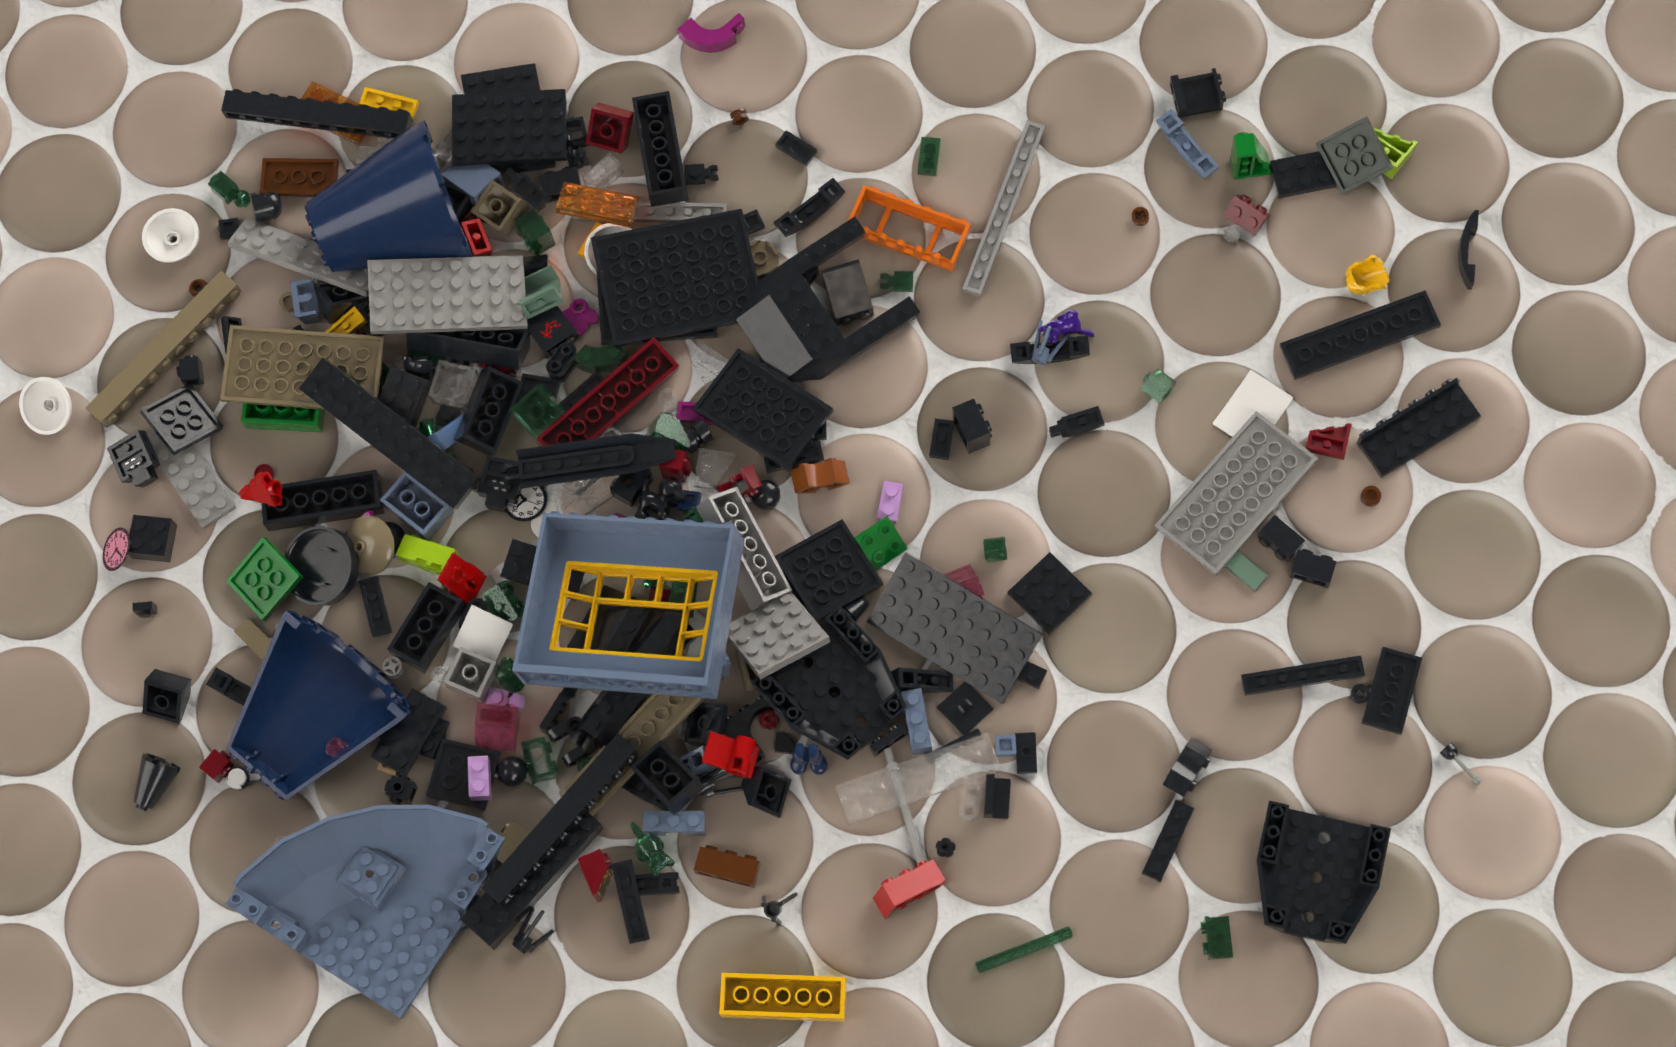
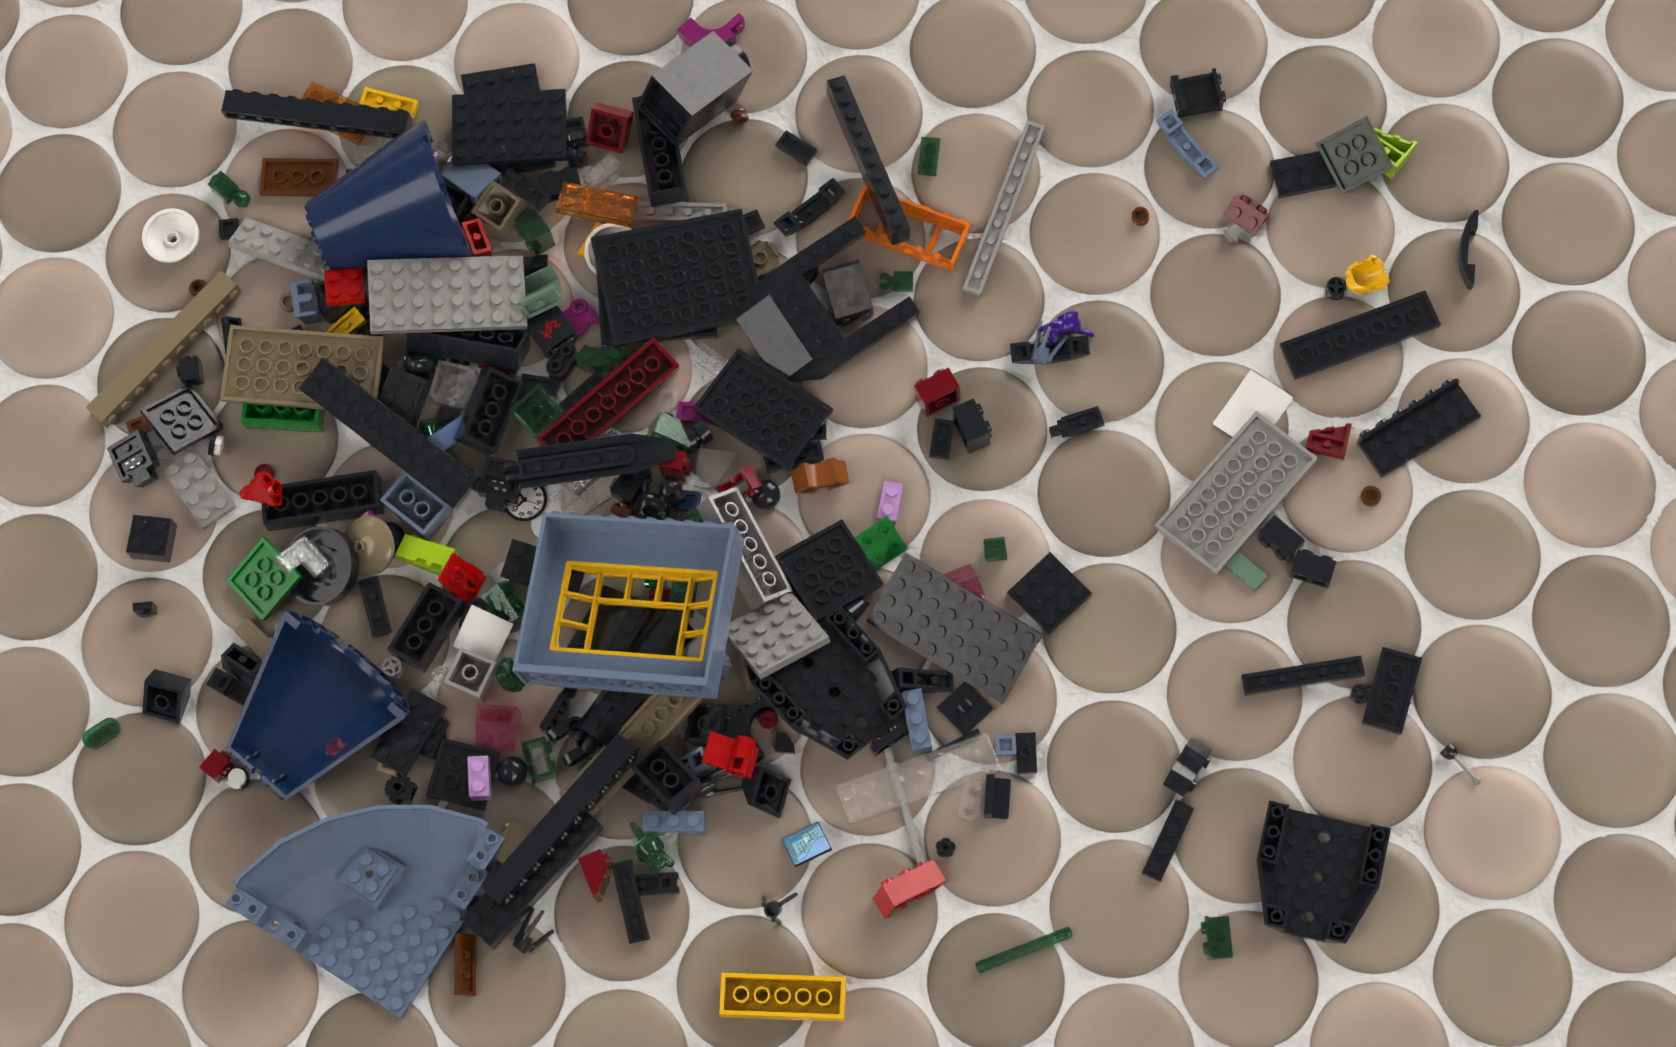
(37, 407): white dish -> none
(102, 733): none -> clear green plate
(116, 549): clear pink sticker -> none
(138, 424): none -> copper tile
(153, 780): black cone -> none
(216, 445): none -> piece
(241, 664): none -> black brick
(266, 206): black helmet -> none
(302, 553): none -> clear plate
(344, 286): none -> red plate
(465, 965): none -> reddish brown plate
(501, 697): lavender plate -> none
(622, 509): none -> reddish brown plate
(695, 87): none -> container
(698, 173): black plate -> none
(727, 866): reddish brown brick -> none
(806, 844): none -> piece
(810, 754): dark blue piece -> none
(868, 160): none -> black brick
(937, 391): none -> dark red brick
(1032, 675): black plate -> none
(1158, 385): clear green brick -> none
(1248, 157): green wedge -> none
(1337, 284): none -> black wheel

